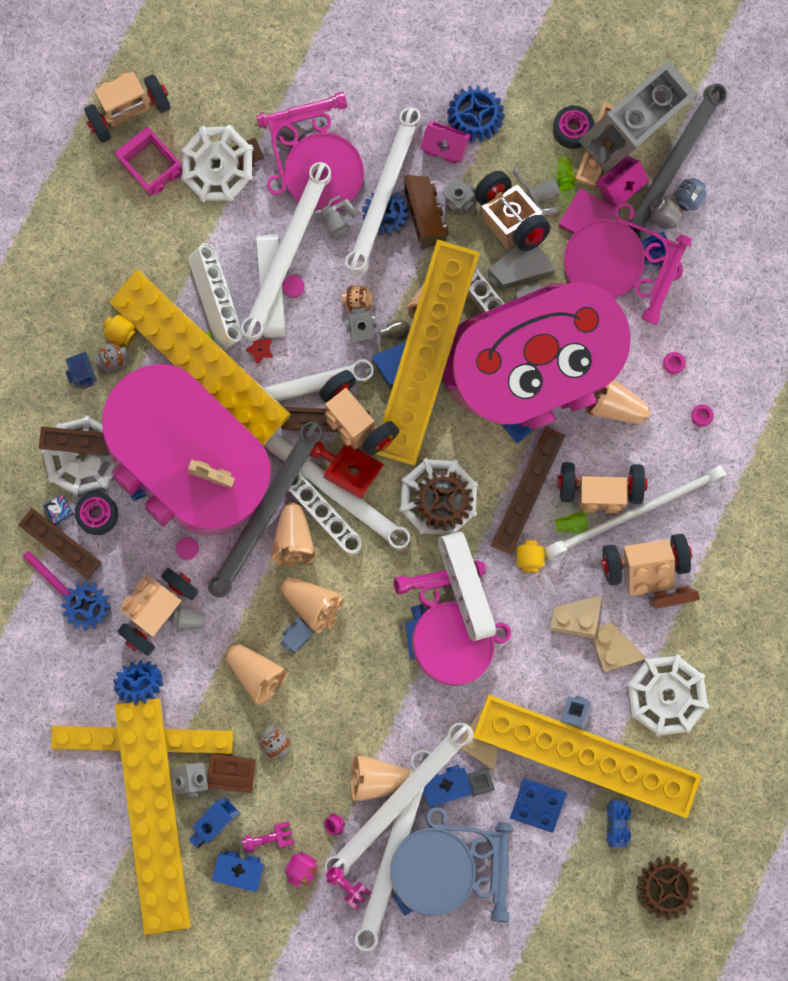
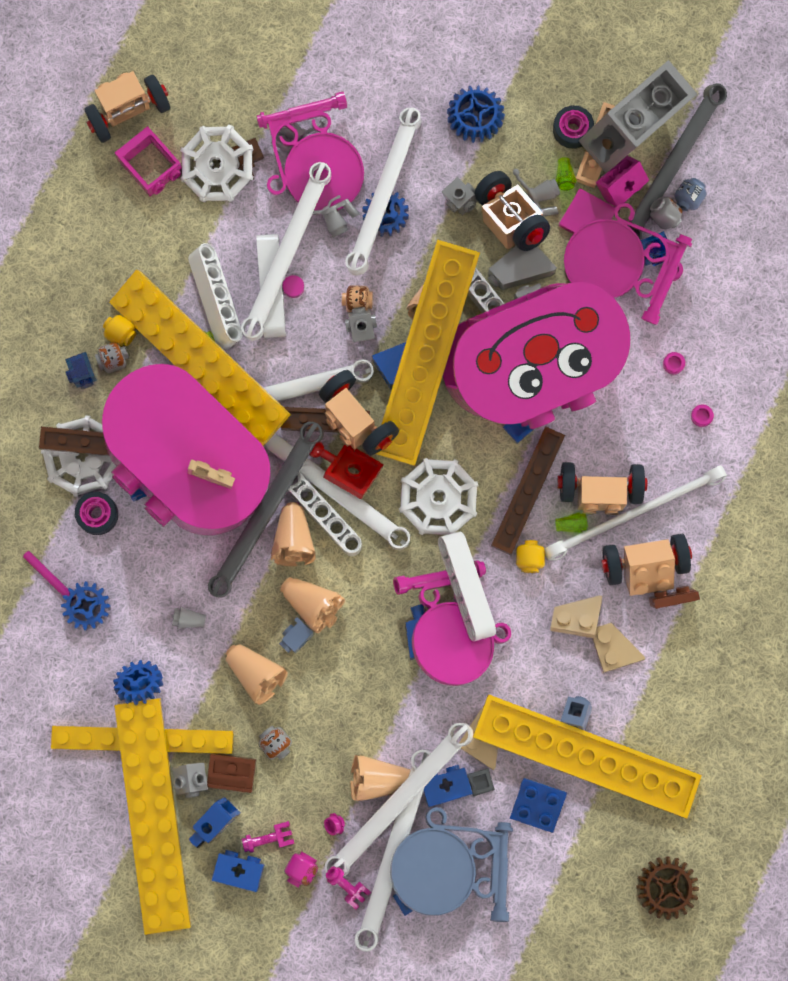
(58, 509): tile -> none
(60, 543): reddish brown plate -> none
(151, 606): light nougat brick -> none
(187, 548): dark pink tile -> none
(259, 355): red plate -> none
(395, 329): dark tan cylinder -> none
(424, 210): reddish brown slope -> none
(431, 485): reddish brown gear -> none
(456, 142): dark pink brick -> none
(619, 404): light nougat cone -> none
(620, 833): blue hinge -> none
(654, 696): white plate -> none

